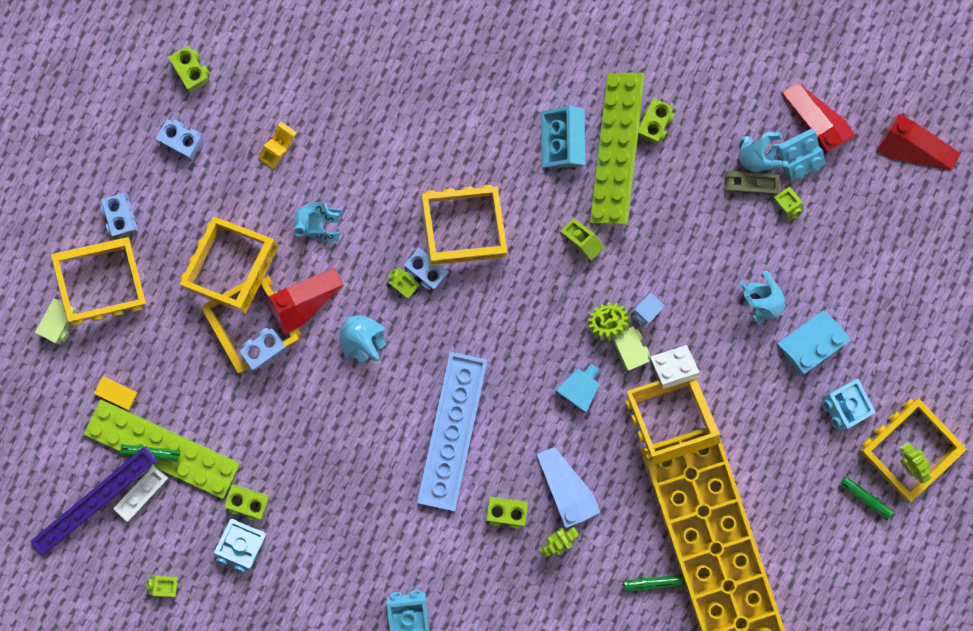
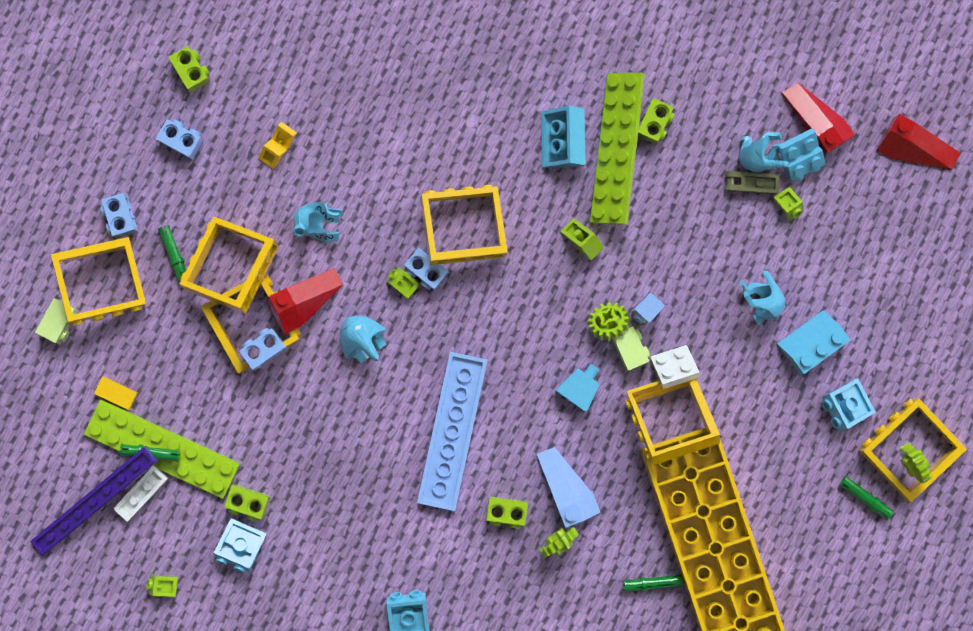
(173, 252): none -> green pin

